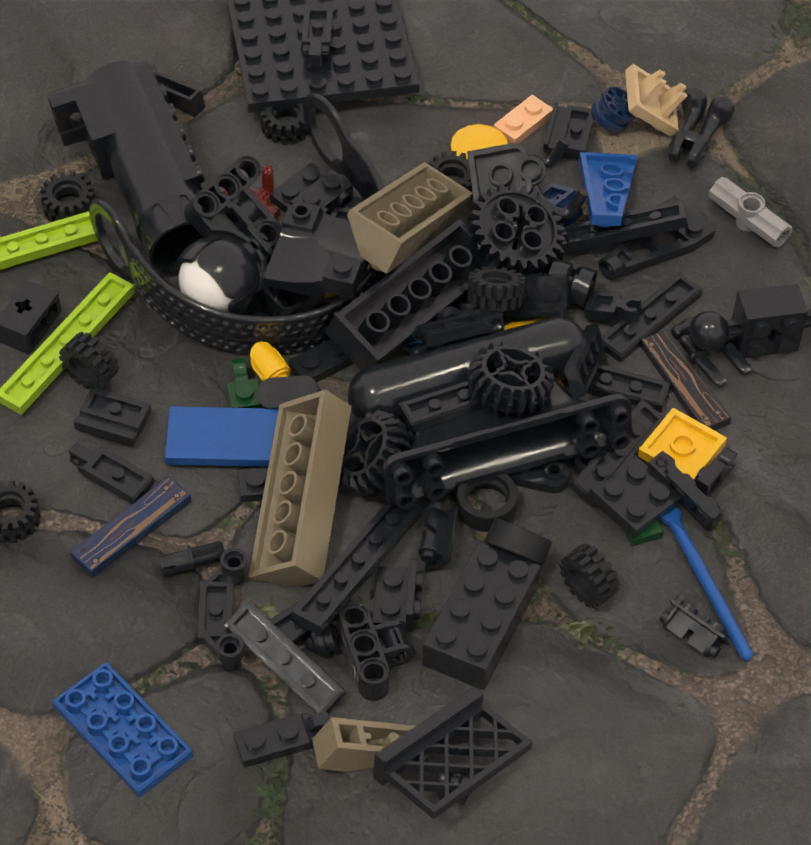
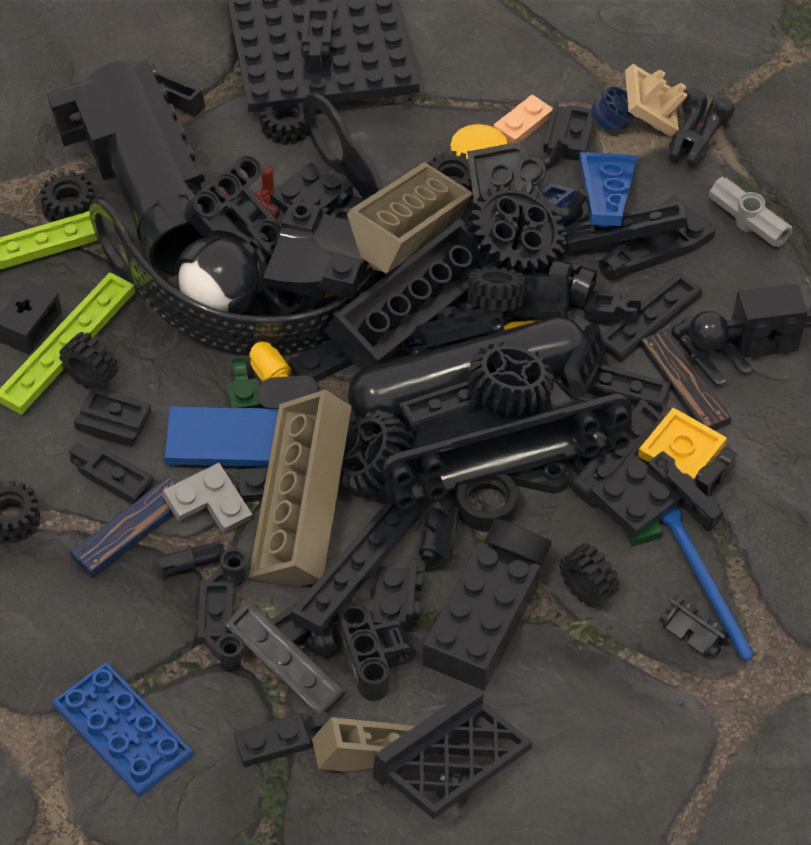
(212, 491): none -> light grey plate

